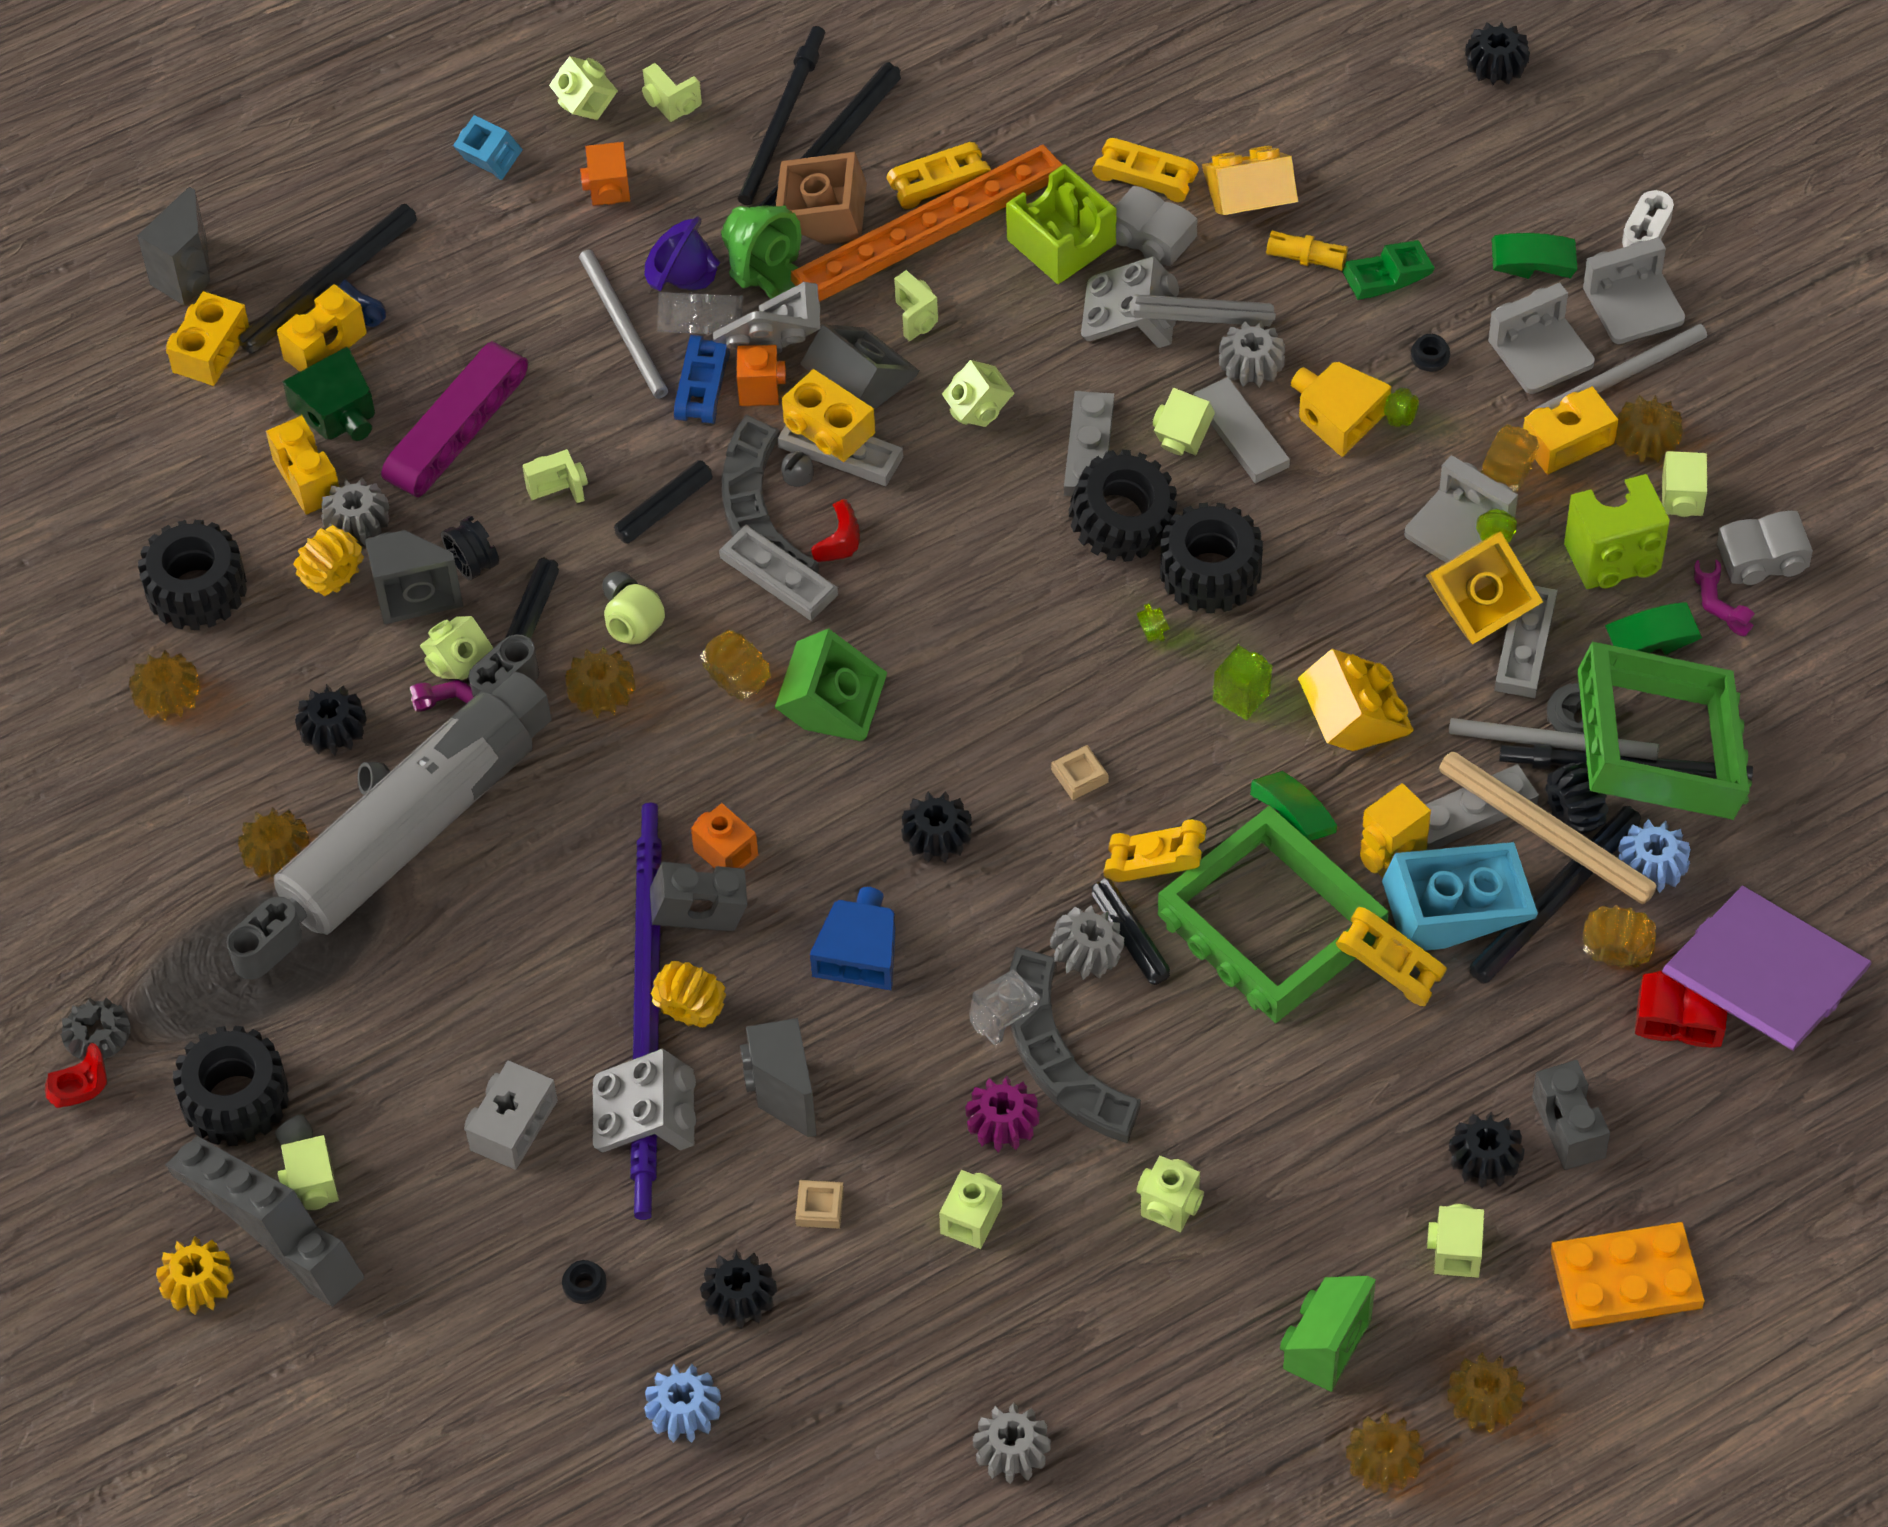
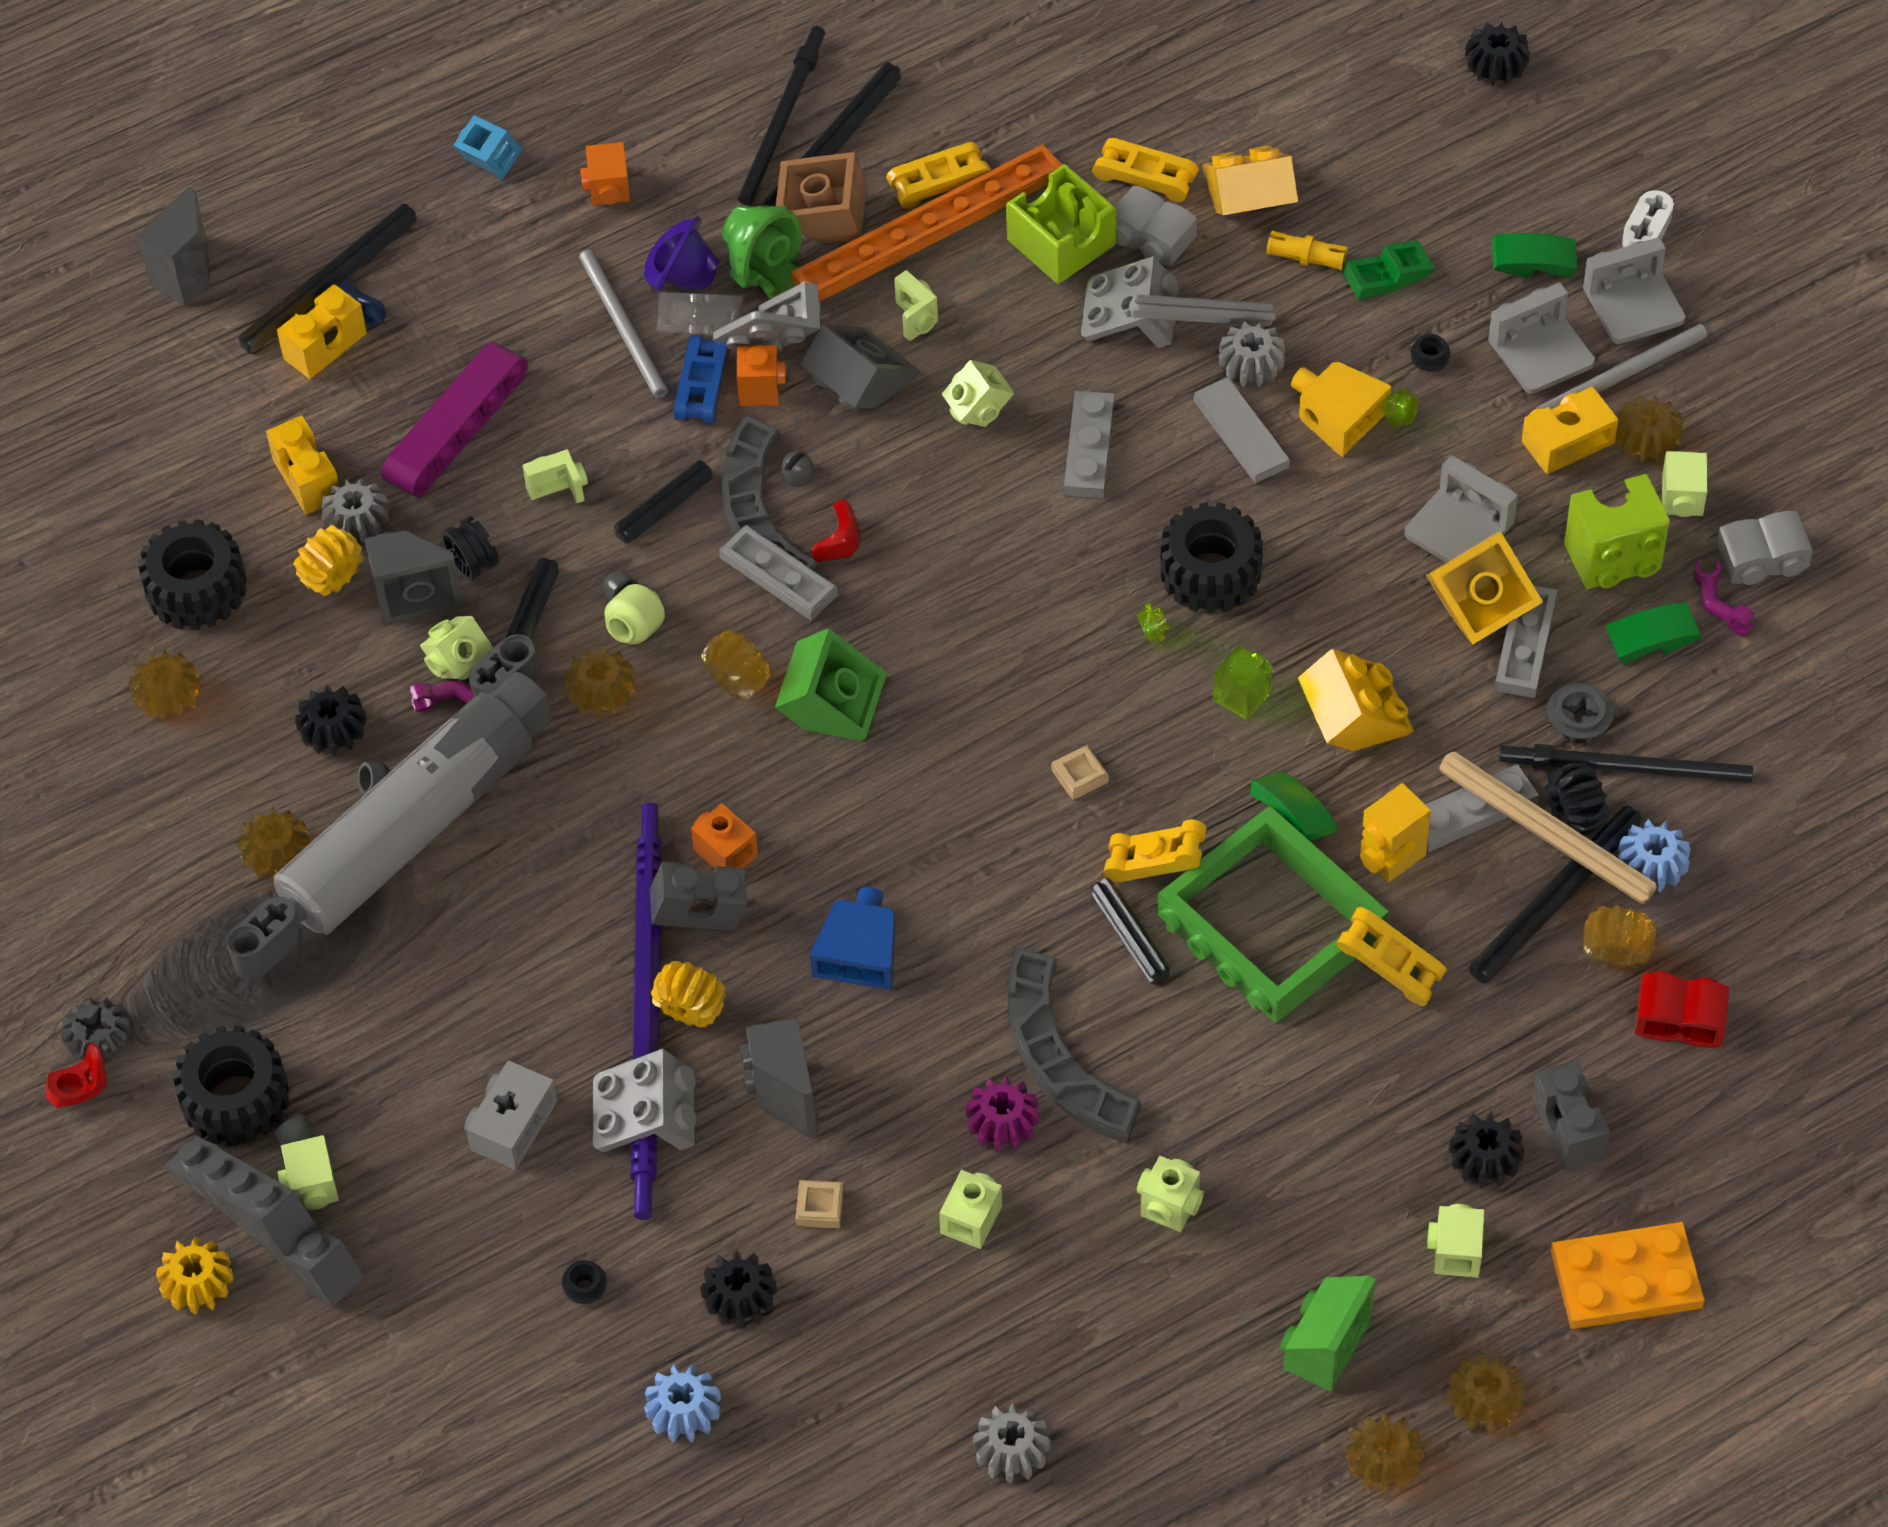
(207, 338): yellow brick -> none
(332, 397): dark green torso -> none
(583, 87): yellowish green brick -> none
(667, 97): yellowish green bracket -> none
(828, 415): yellow brick -> none
(872, 461): light grey plate -> none
(936, 827): black gear -> none
(1001, 1005): clear bracket -> none
(1087, 942): light grey gear -> none
(1130, 478): black tyre -> none
(1182, 422): yellowish green brick -> none
(1457, 893): medium azure slope -> none
(1494, 522): clear neon green plate -> none
(1511, 456): clear yellow gear -> none
(1541, 736): light grey piece -> none
(1673, 678): bright green window -> none
(1767, 967): medium lavender piece -> none

